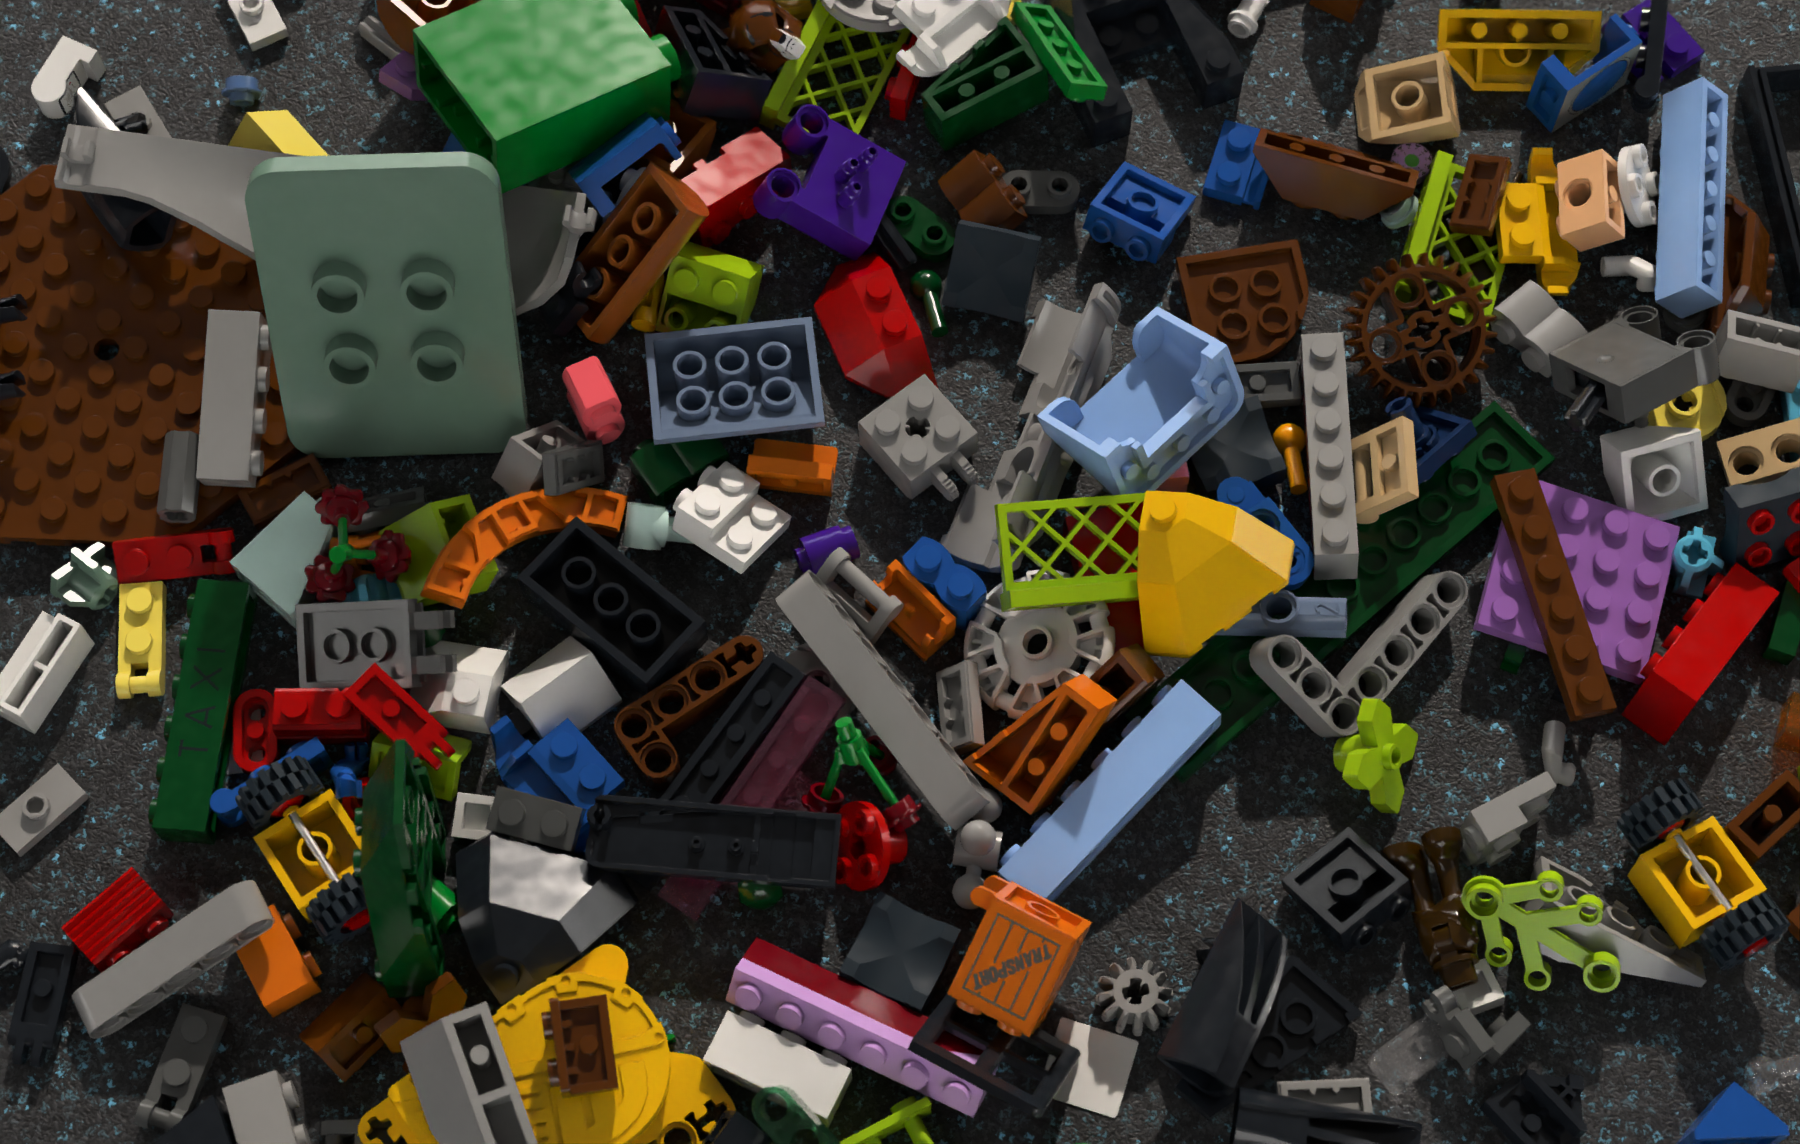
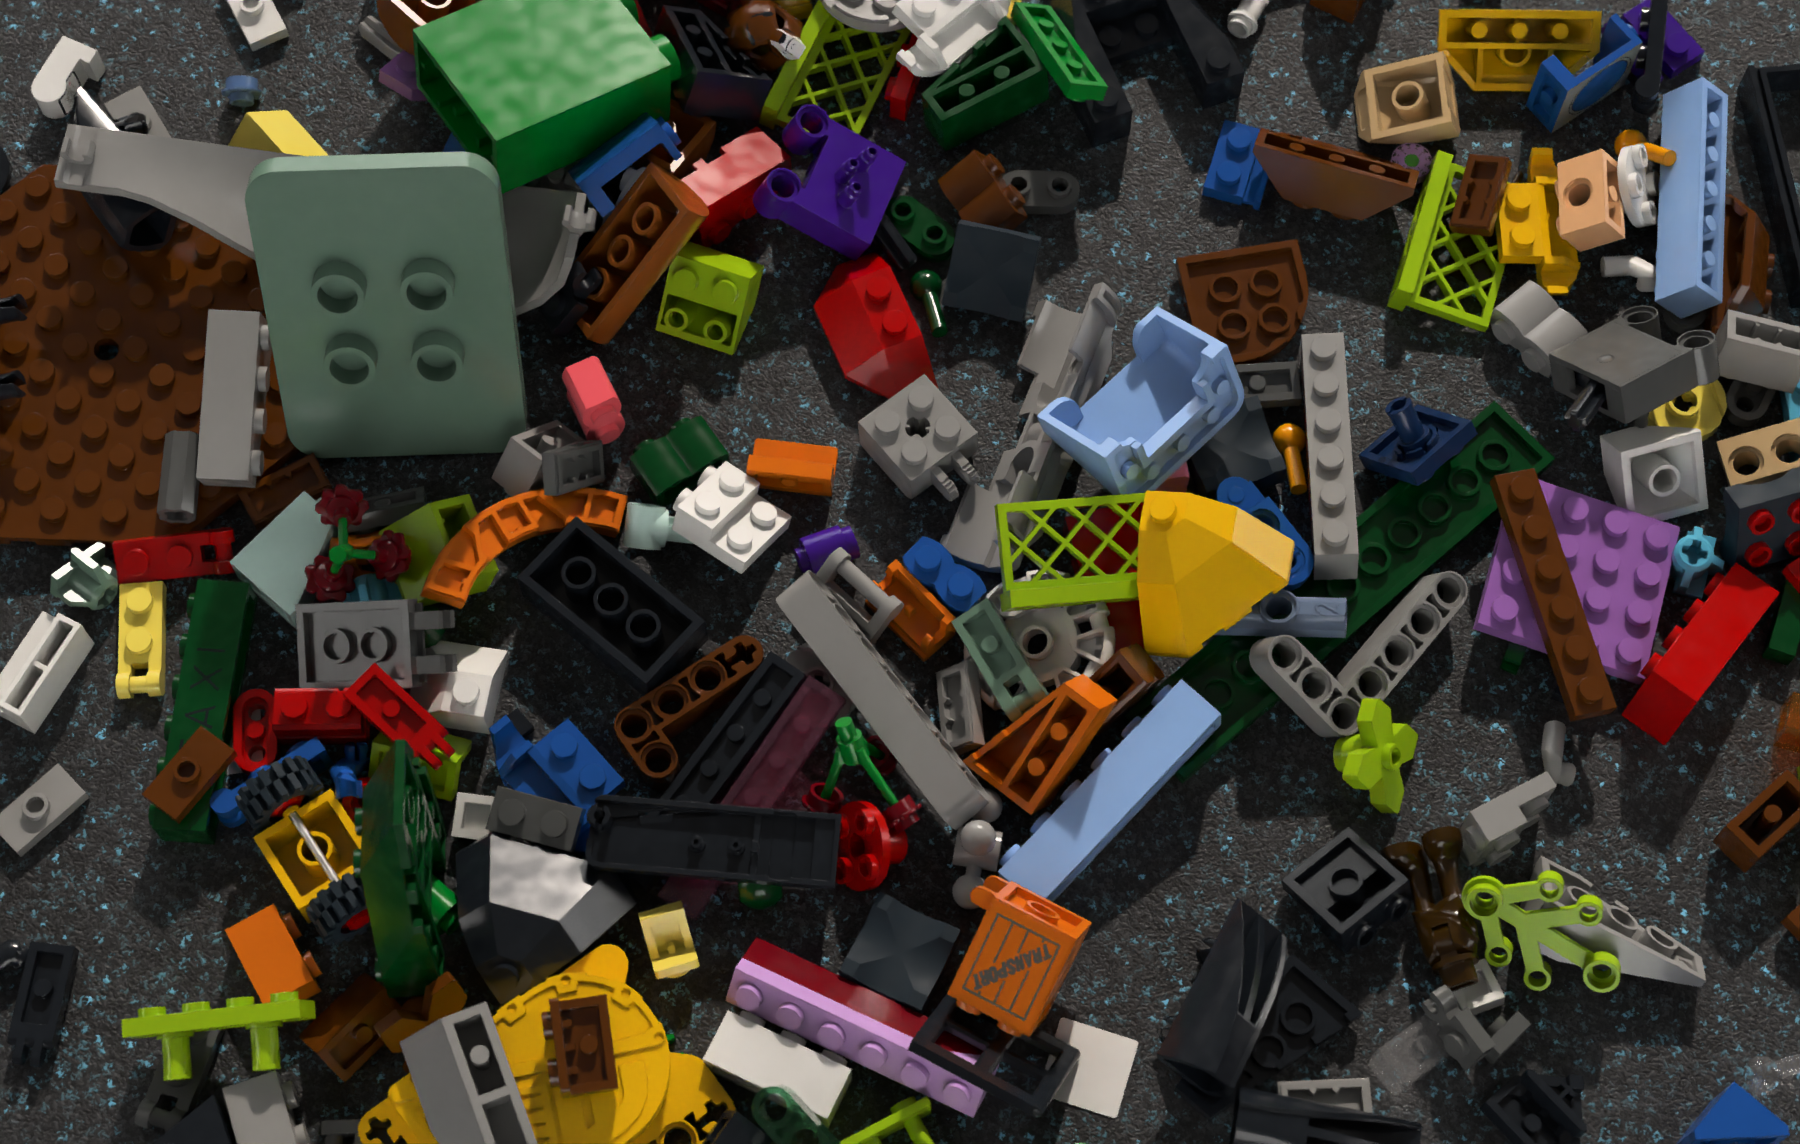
(118, 920): red brick -> none
(173, 959): light grey beam -> none
(177, 1028): none -> lime plate
(189, 774): none -> reddish brown plate
(562, 686): white slope -> none
(646, 313): yellow piece -> none
(669, 940): none -> light yellow bracket
(733, 380): sand blue slope -> none
(999, 658): none -> sand green plate
(1116, 990): light grey gear -> none
(1138, 213): blue plate -> none
(1392, 468): tan plate -> none
(1400, 213): light aqua plate -> none
(1412, 275): reddish brown gear -> none
(1655, 153): none -> light orange bar
(1698, 877): brick -> none

